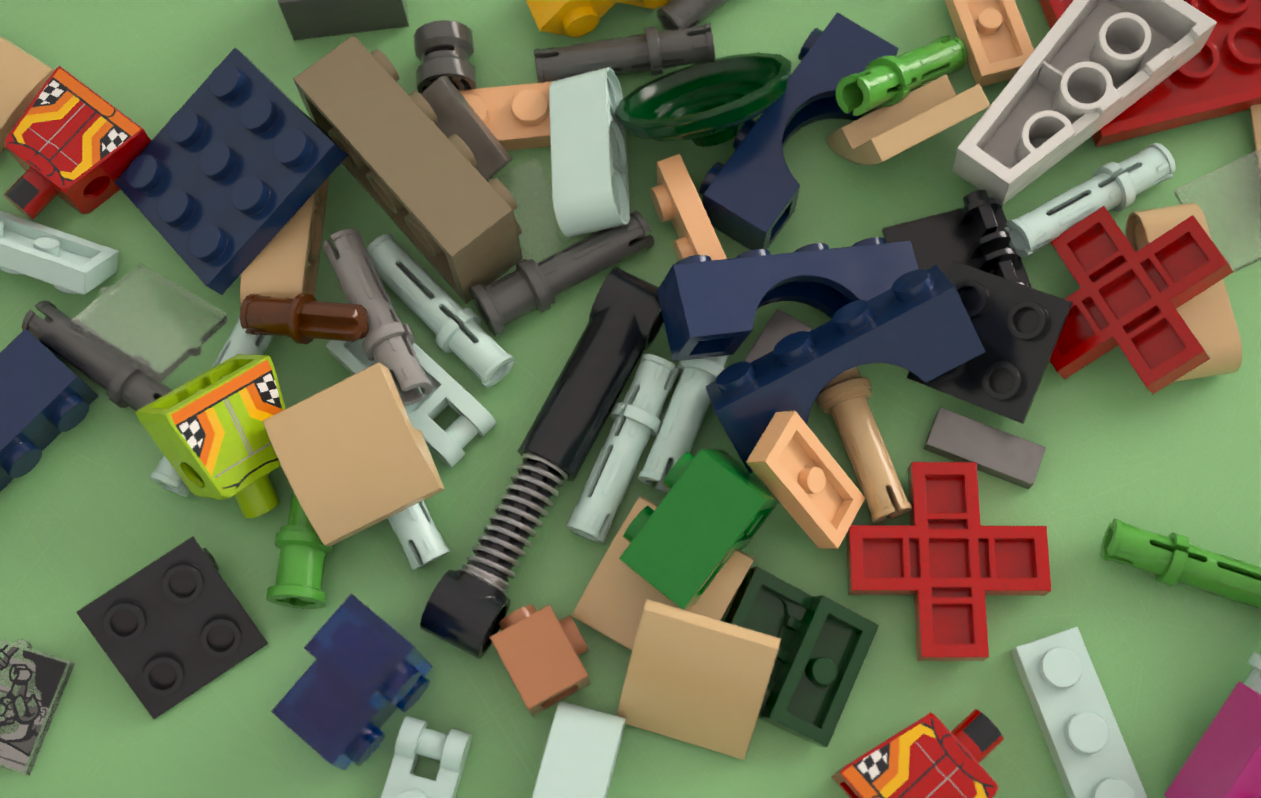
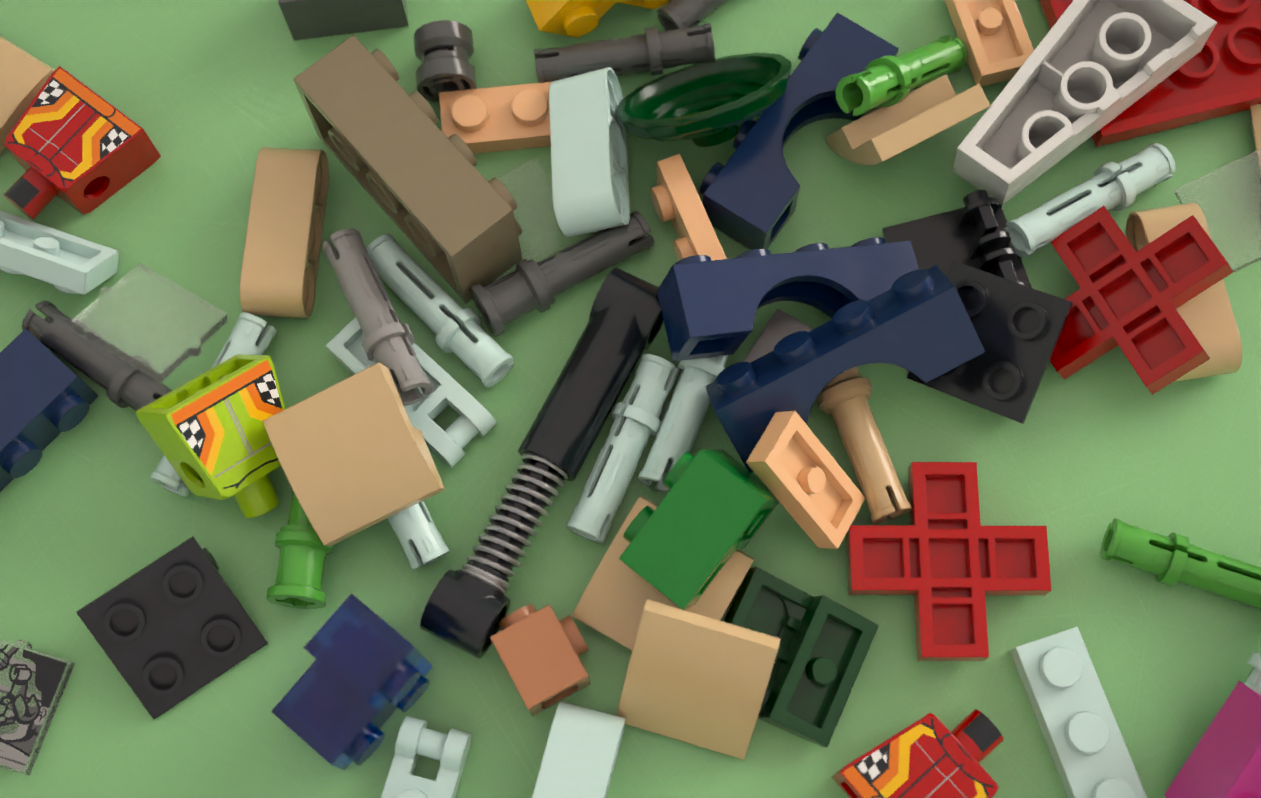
(229, 171): dark blue plate -> none
(303, 318): reddish brown axle -> none
(459, 118): flat silver piece -> none
(992, 449): flat silver piece -> none

